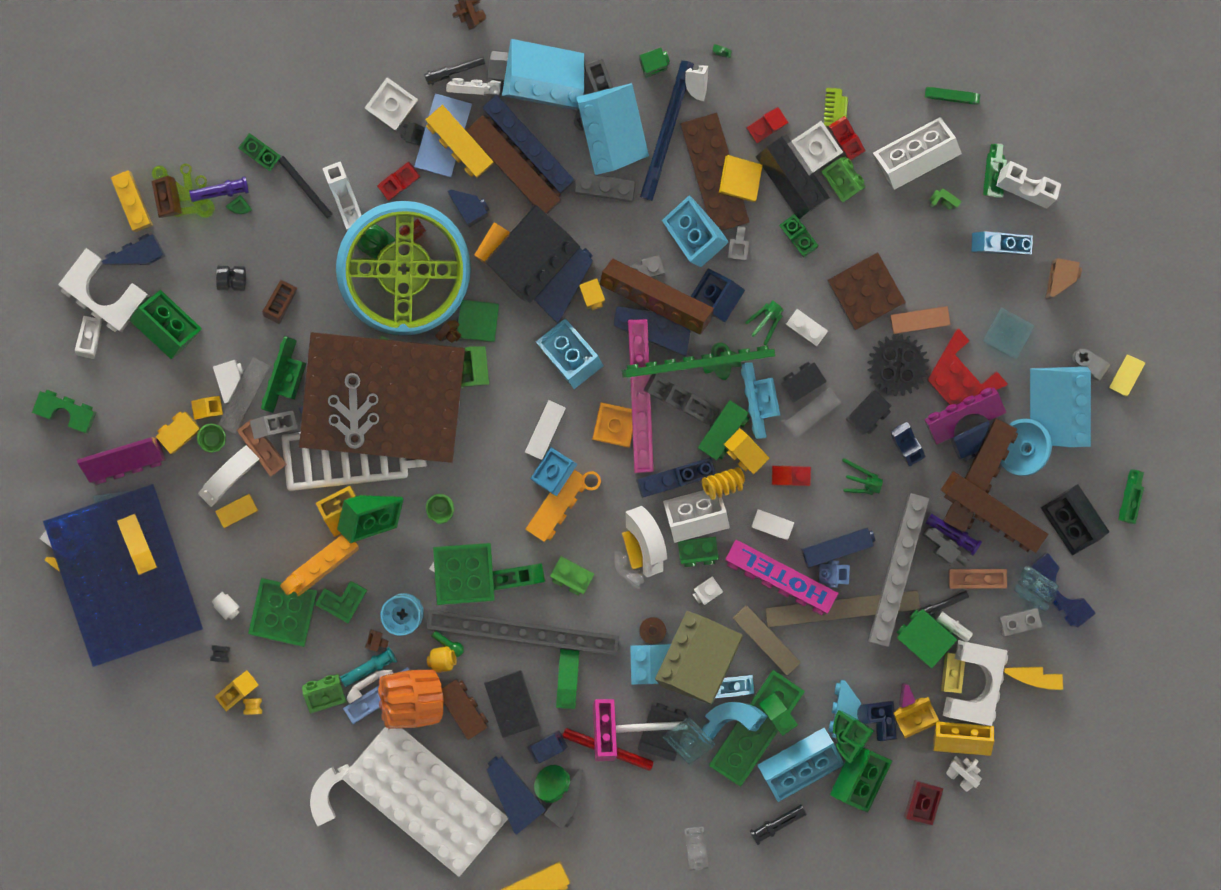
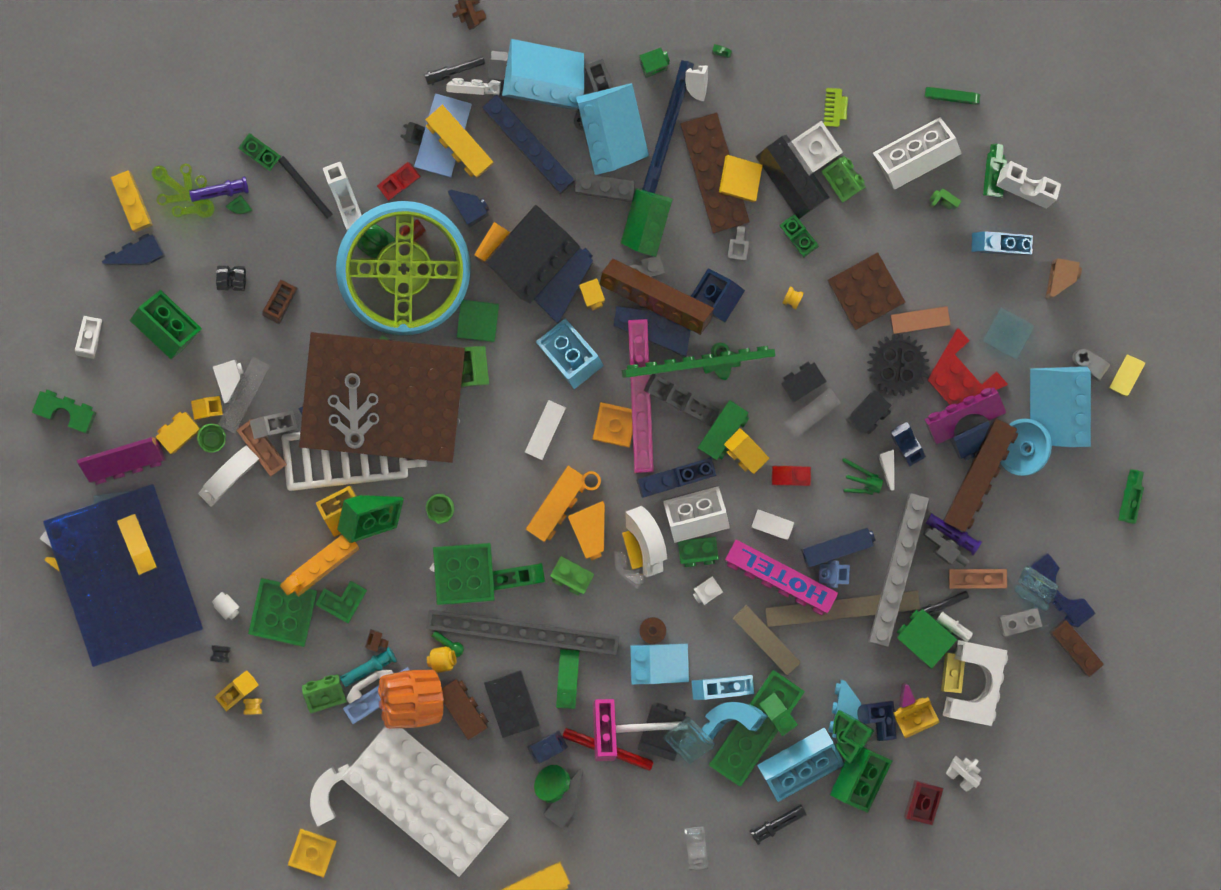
(77, 284): white arch -> none
(166, 196): reddish brown slope -> none
(236, 511): yellow tile -> none
(285, 376): green bracket -> none
(312, 853): none -> yellow tile
(391, 104): white plate -> none
(393, 620): medium azure wheel -> none
(449, 332): reddish brown tile -> none
(513, 165): reddish brown brick -> none
(515, 796): dark blue slope -> none
(553, 471): dark azure tile -> none
(589, 529): none -> light orange slope
(646, 222): none -> green slope
(694, 232): medium azure slope -> none
(698, 658): olive slope -> none
(723, 482): yellow piece -> none
(761, 399): medium azure bracket -> none
(767, 125): red slope -> none
(772, 312): green plant -> none
(792, 298): none -> yellow wheel
(806, 327): white plate -> none
(847, 138): red slope -> none
(887, 463): none -> white slope
(963, 738): yellow brick -> none
(994, 512): reddish brown brick -> none
(1035, 677): yellow slope -> none
(1075, 519): black slope -> none
(1076, 648): none -> reddish brown brick

